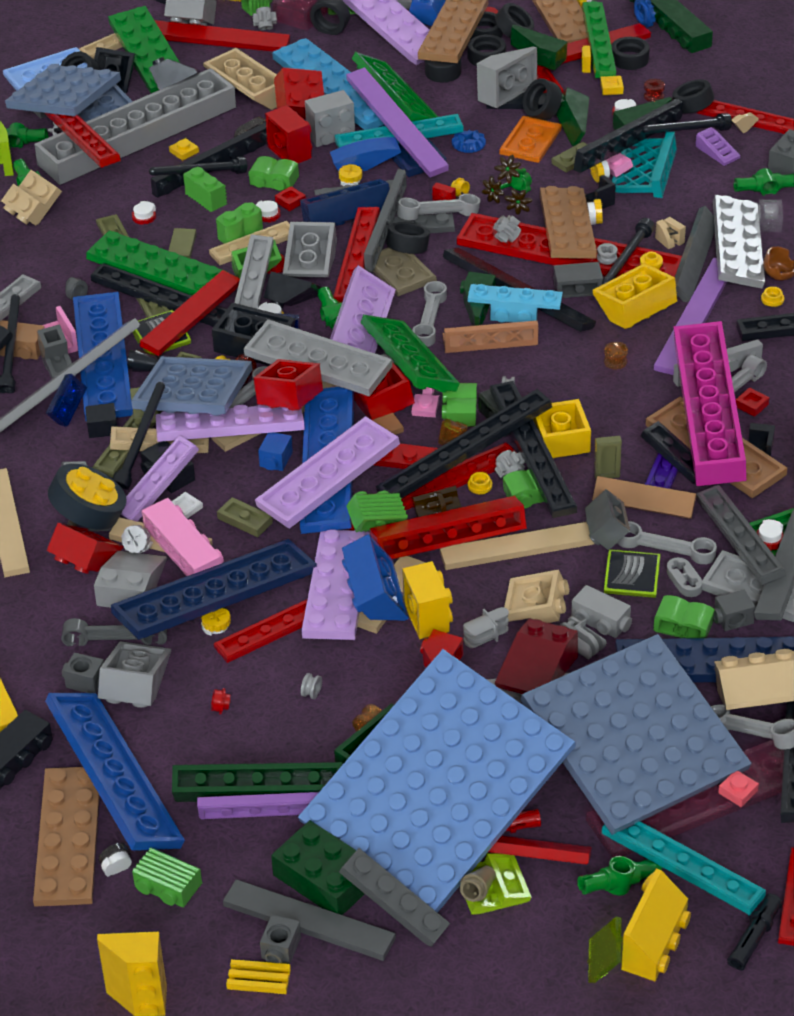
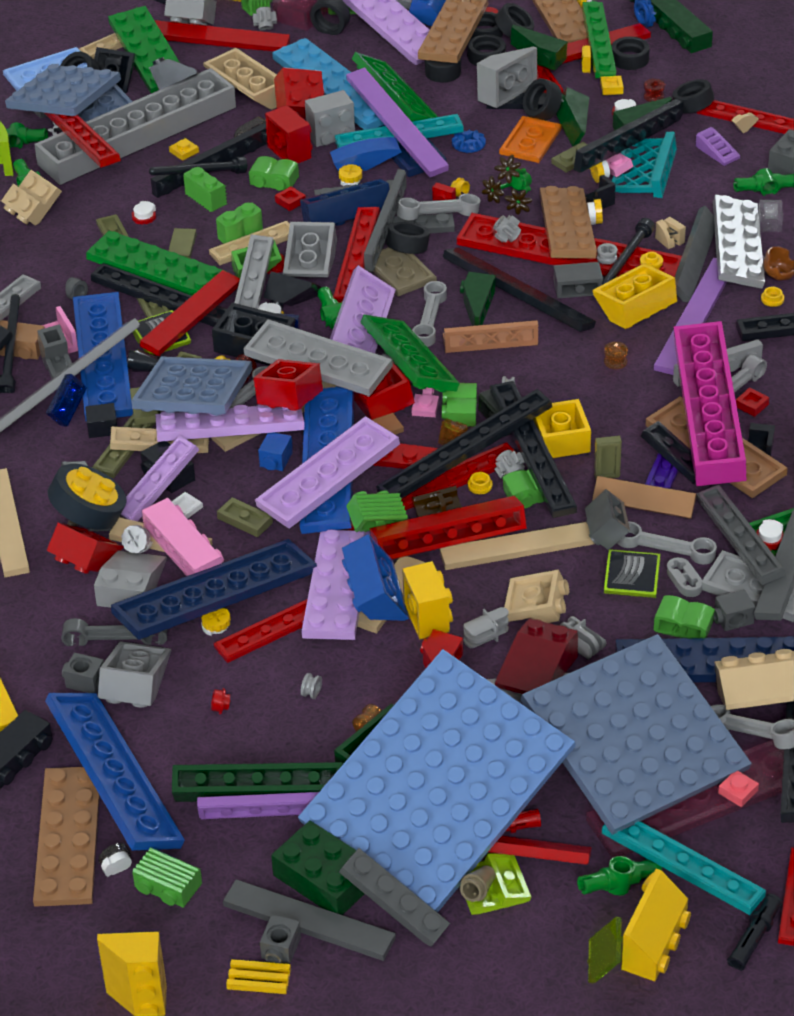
(123, 475): black piece -> none
(269, 210): white piece -> none
(514, 303): medium azure bracket -> none
(601, 611): light grey brick -> none
(720, 122): black piece -> none

